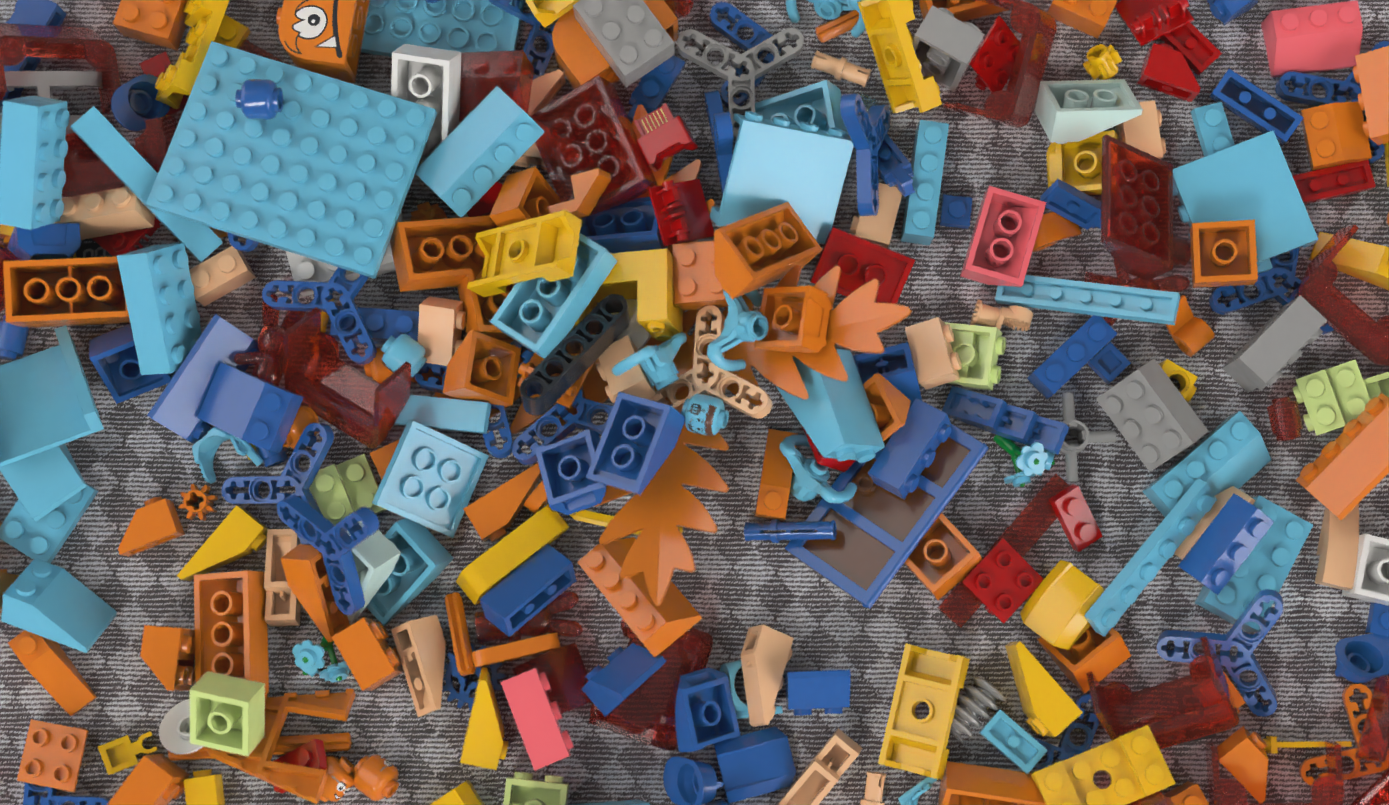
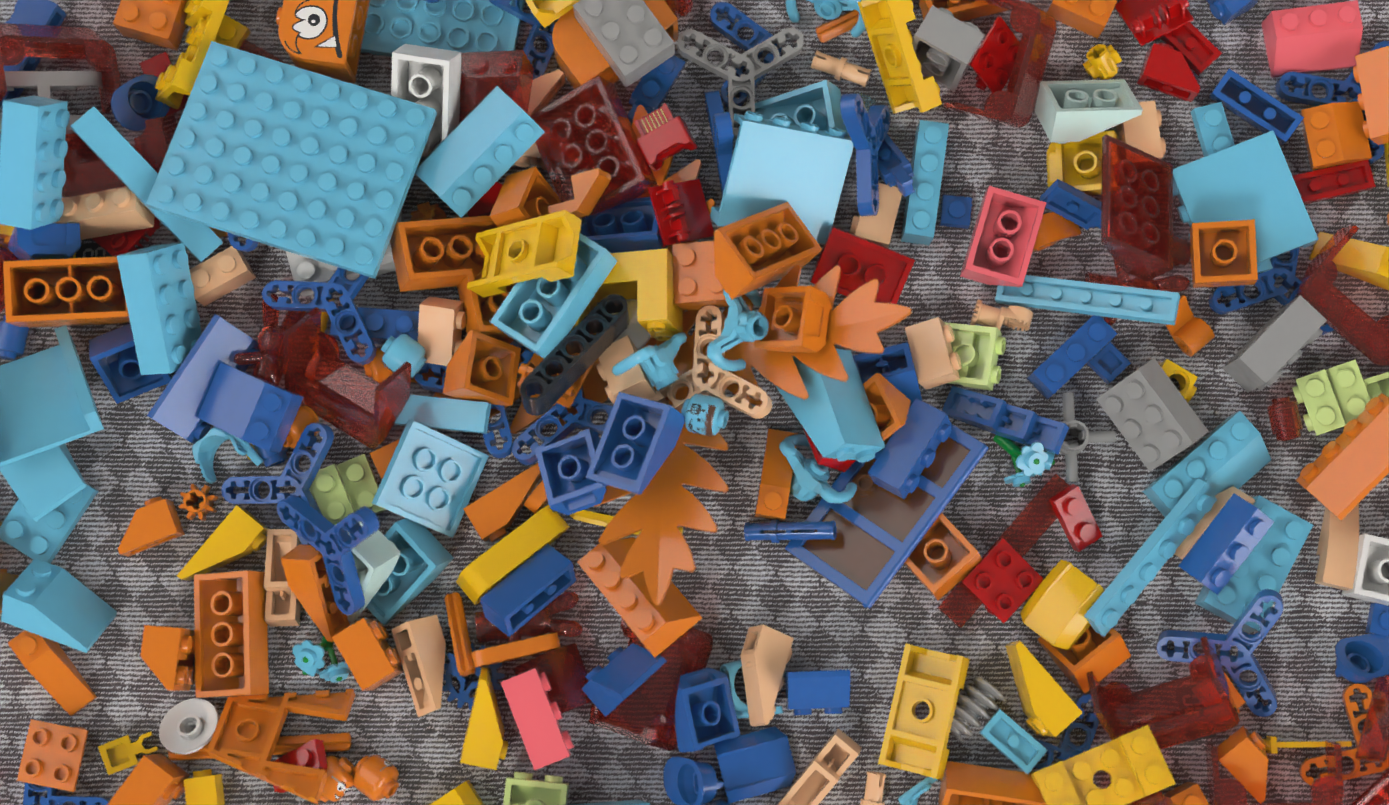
(227, 713): yellowish green brick -> none
(259, 99): blue head -> none

